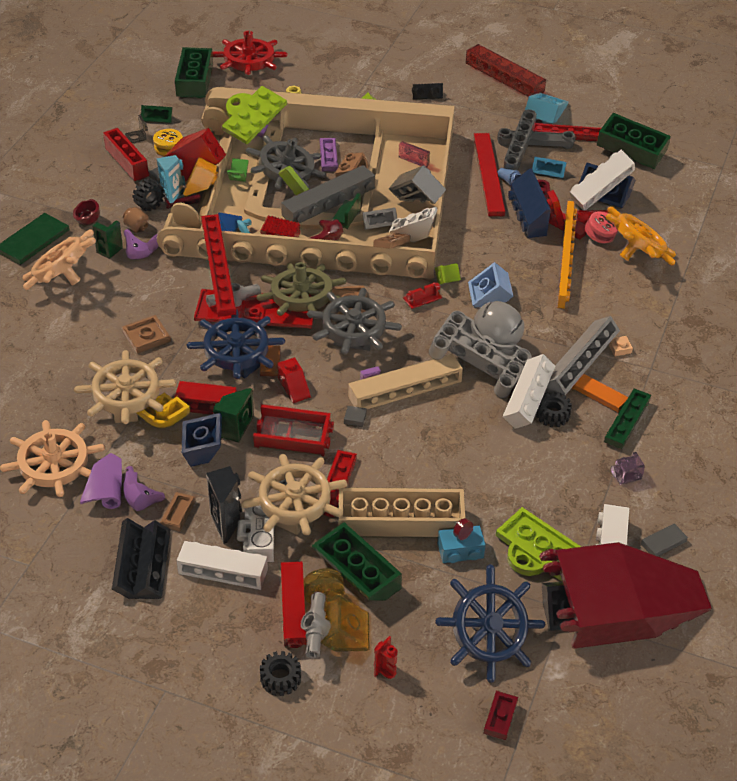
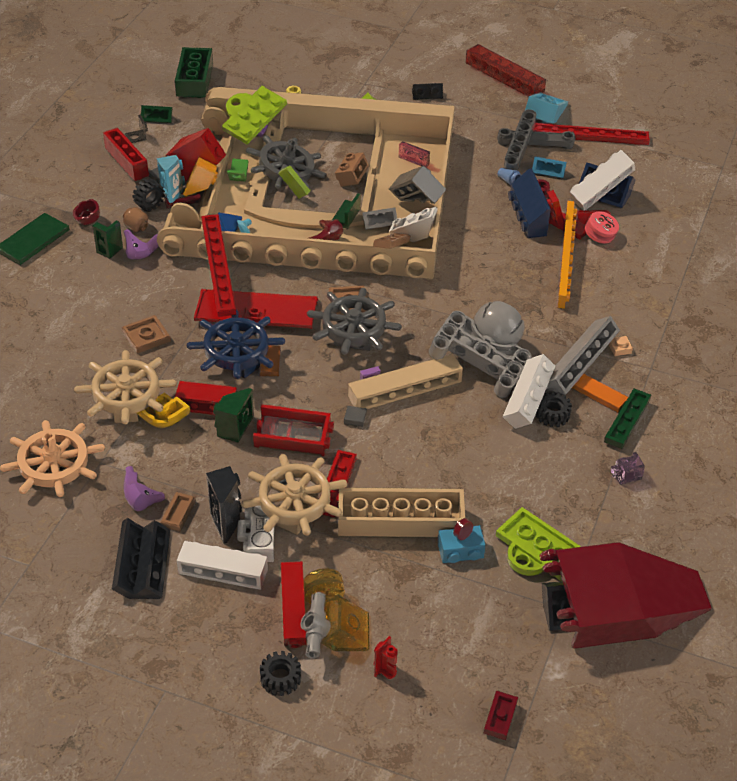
(59, 261): light nougat piece -> none
(105, 482): medium lavender panel -> none
(165, 140): yellow head -> none
(201, 439): dark blue slope -> none
(240, 293): light grey pin -> none
(249, 54): red piece -> none
(280, 227): red brick -> none
(293, 380): red slope -> none
(300, 289): olive piece -> none
(328, 154): medium lavender tile -> none
(328, 195): dark grey brick -> none
(359, 563): dark green slope -> none
(421, 297): red hinge -> none
(447, 273): lime bracket -> none
(489, 174): red tile -> none
(490, 286): light blue slope -> none
(490, 623): dark blue piece -> none
(613, 525): white brick -> none
(634, 139): dark green brick -> none
(639, 237): light orange piece -> none
(664, 540): dark grey tile -> none

